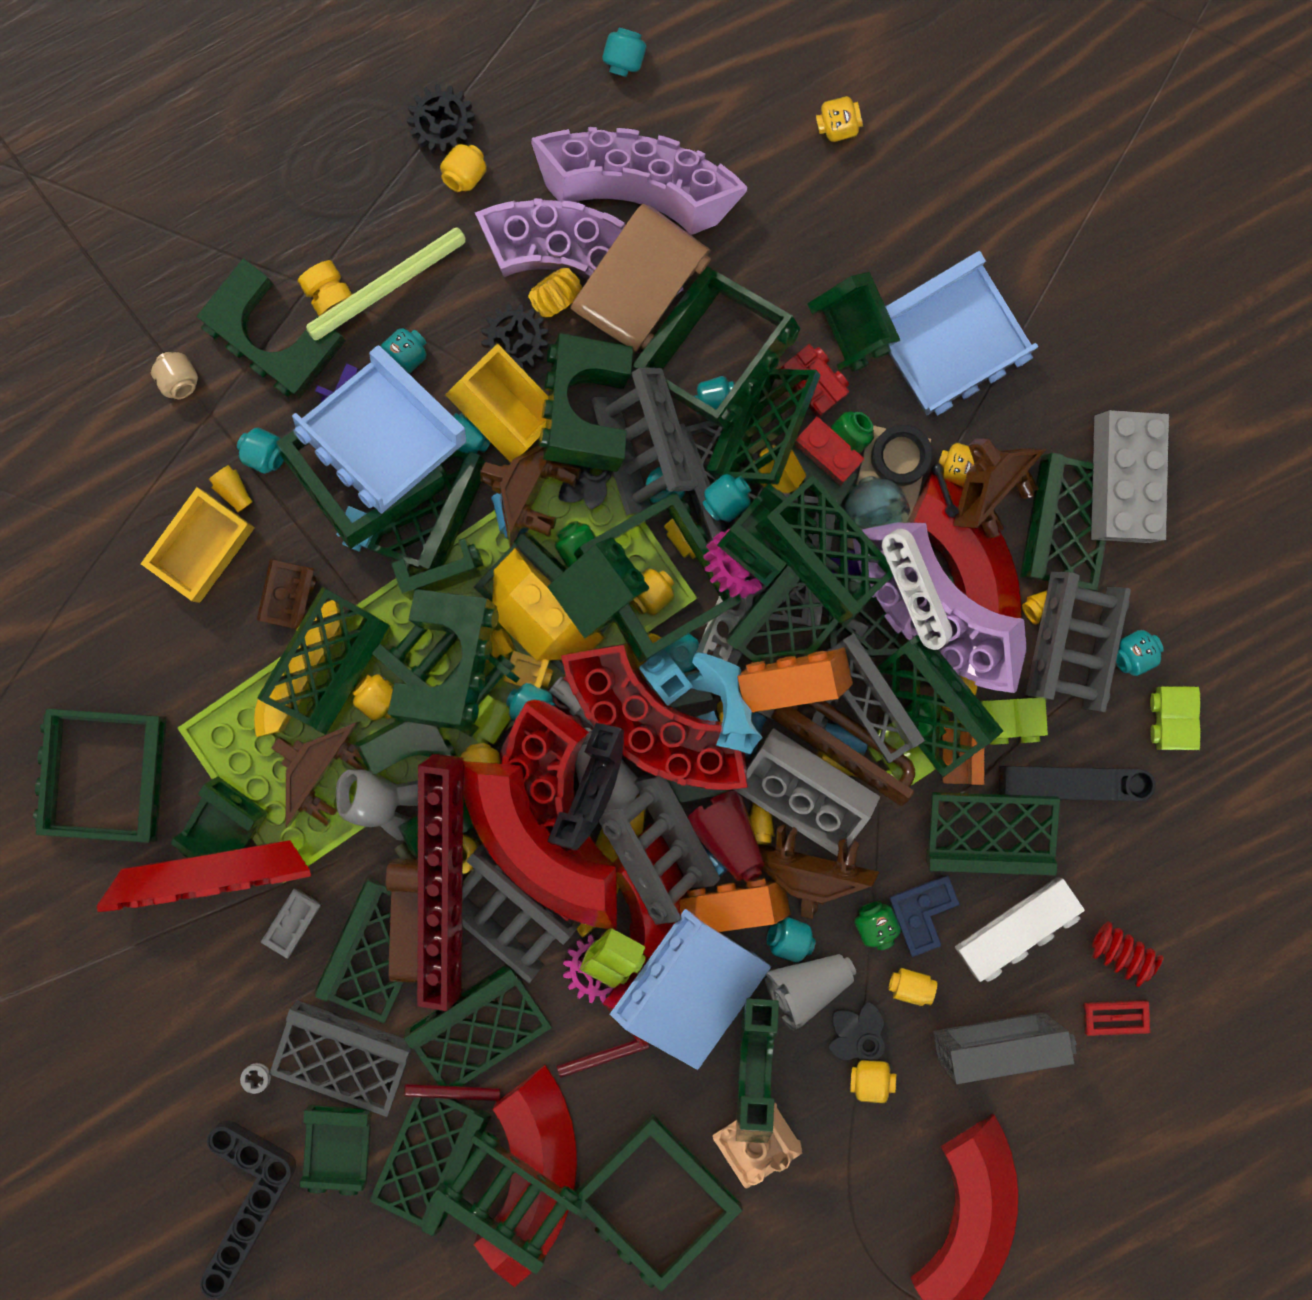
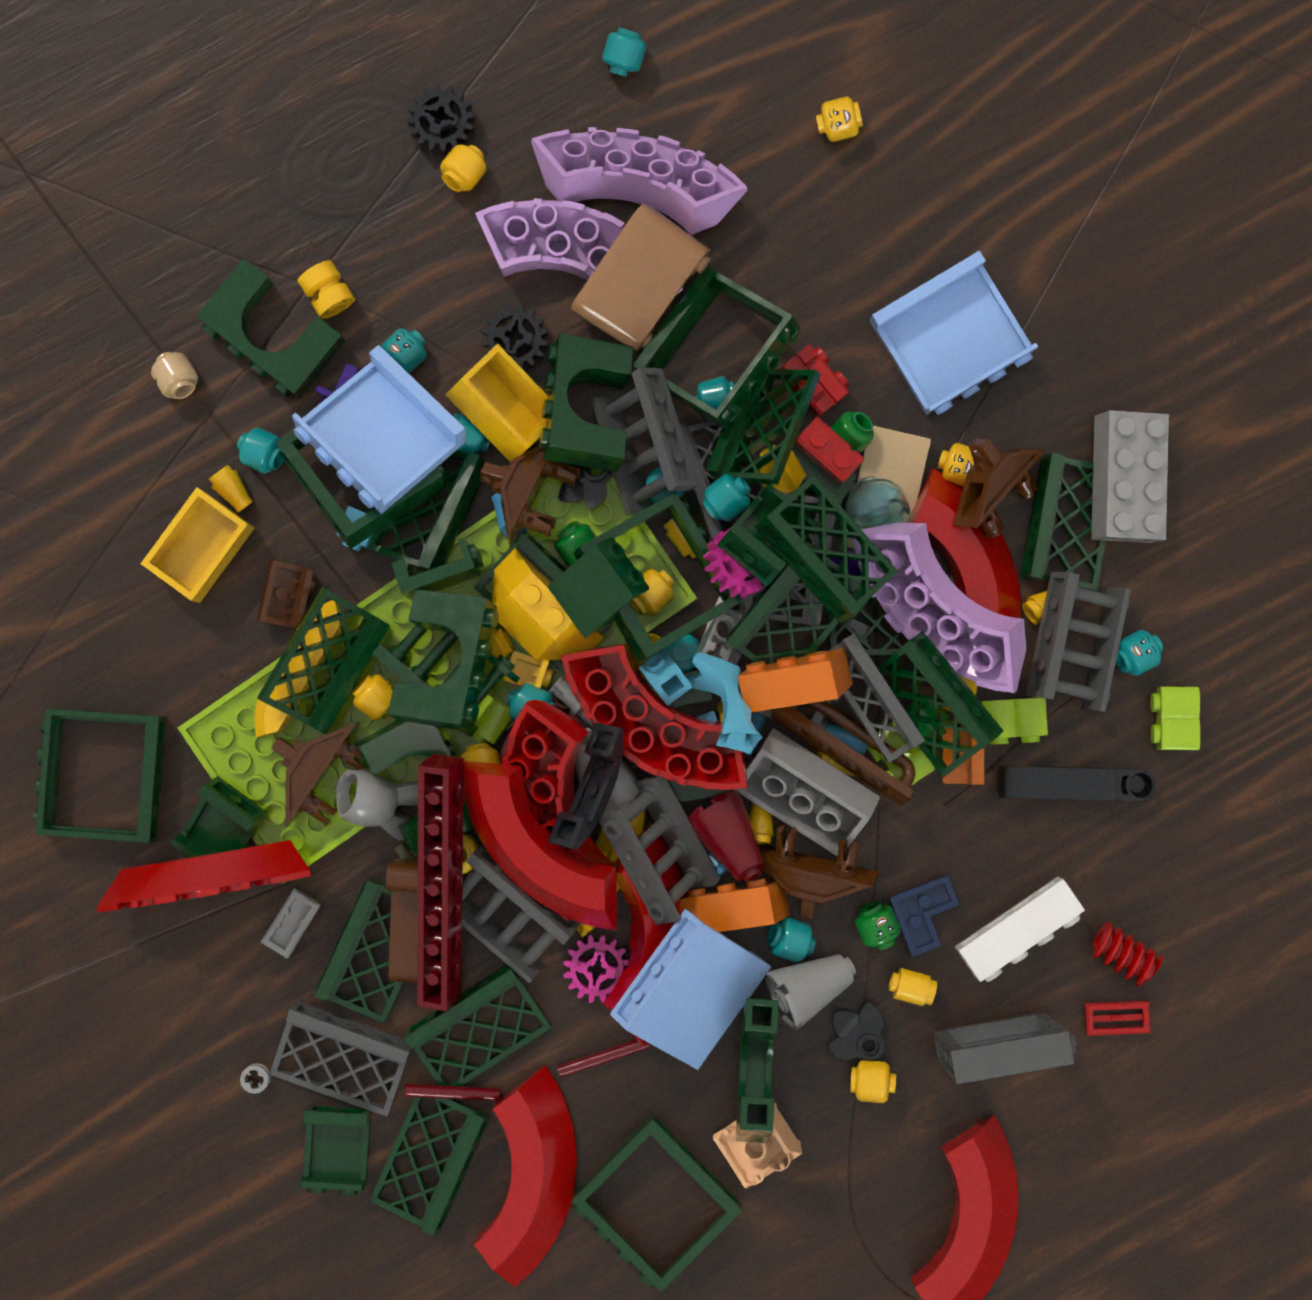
(252, 1207): black beam -> none
(385, 284): yellowish green axle -> none
(477, 1215): dark green fence -> none
(555, 292): yellow gear -> none
(613, 958): lime brick -> none
(857, 320): dark green panel -> none
(912, 590): white beam -> none
(918, 438): black tyre -> none
(951, 510): black hinge -> none
(993, 860): dark green fence -> none

